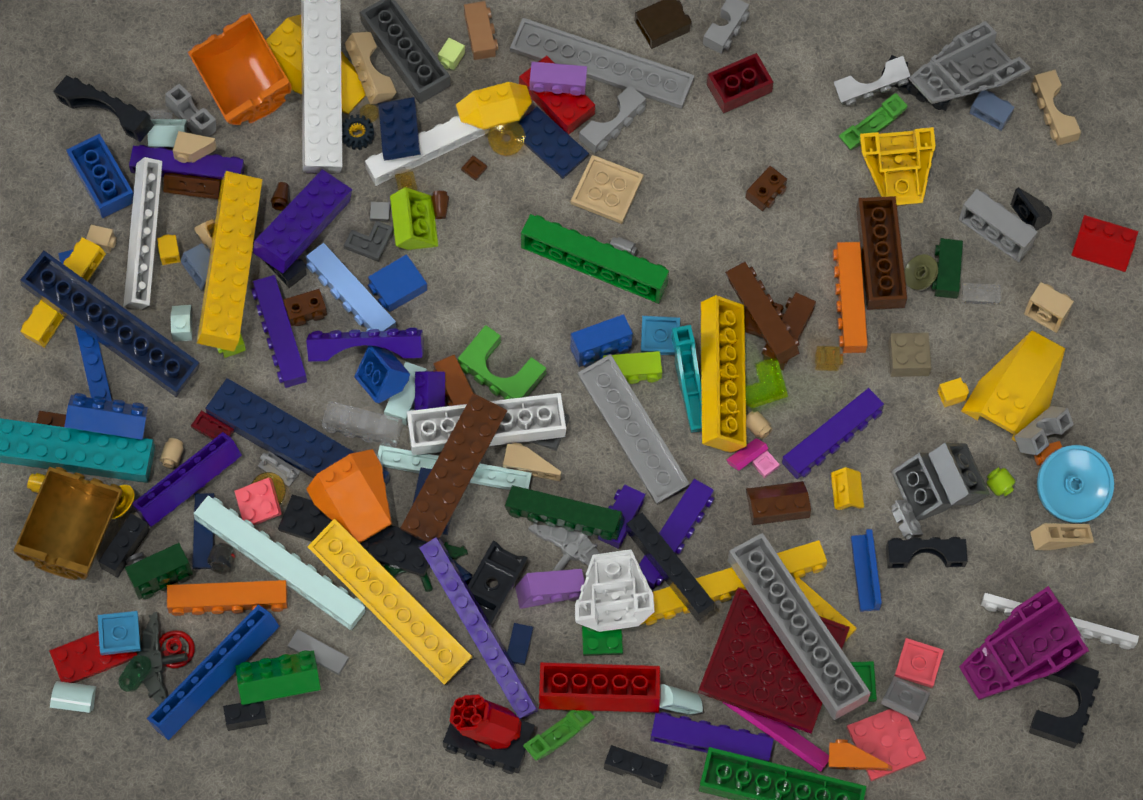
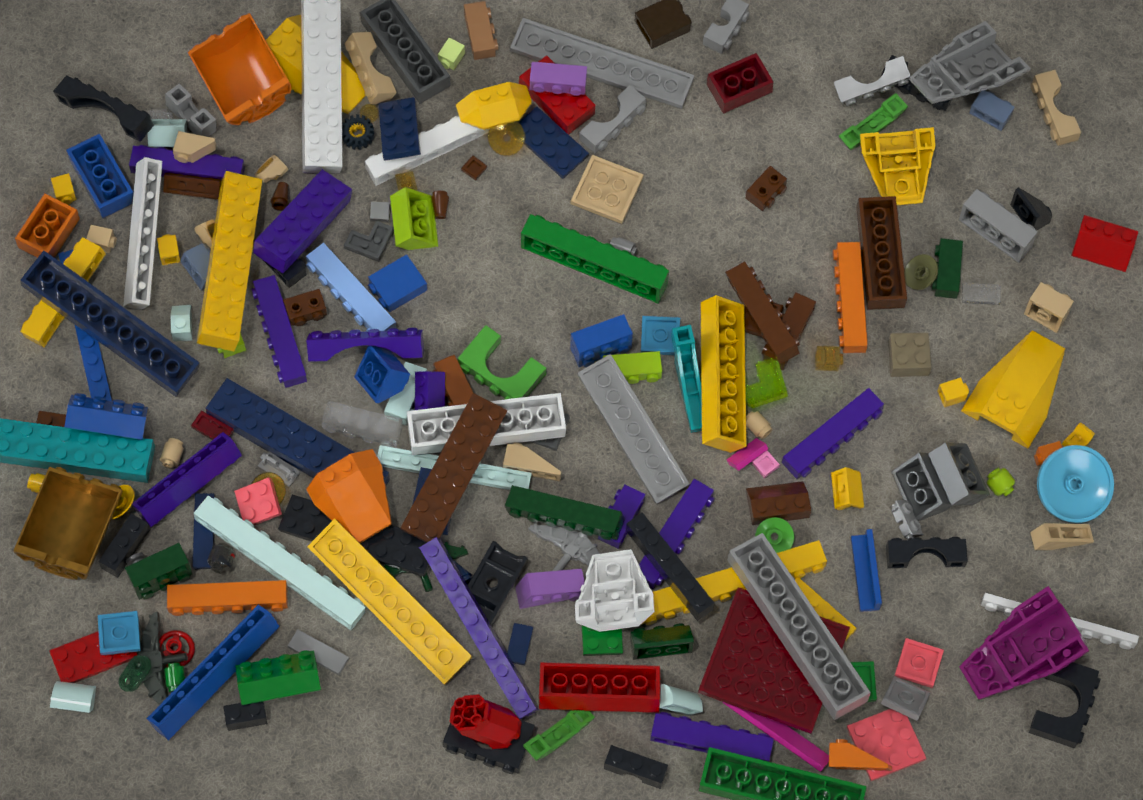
(47, 227): none -> orange brick
(63, 188): none -> yellow brick
(174, 676): none -> green brick
(271, 169): none -> tan rock
(661, 641): none -> dark green slope
(782, 528): none -> bright green dish
(1034, 436): light grey arch -> none
(1080, 436): none -> yellow bracket

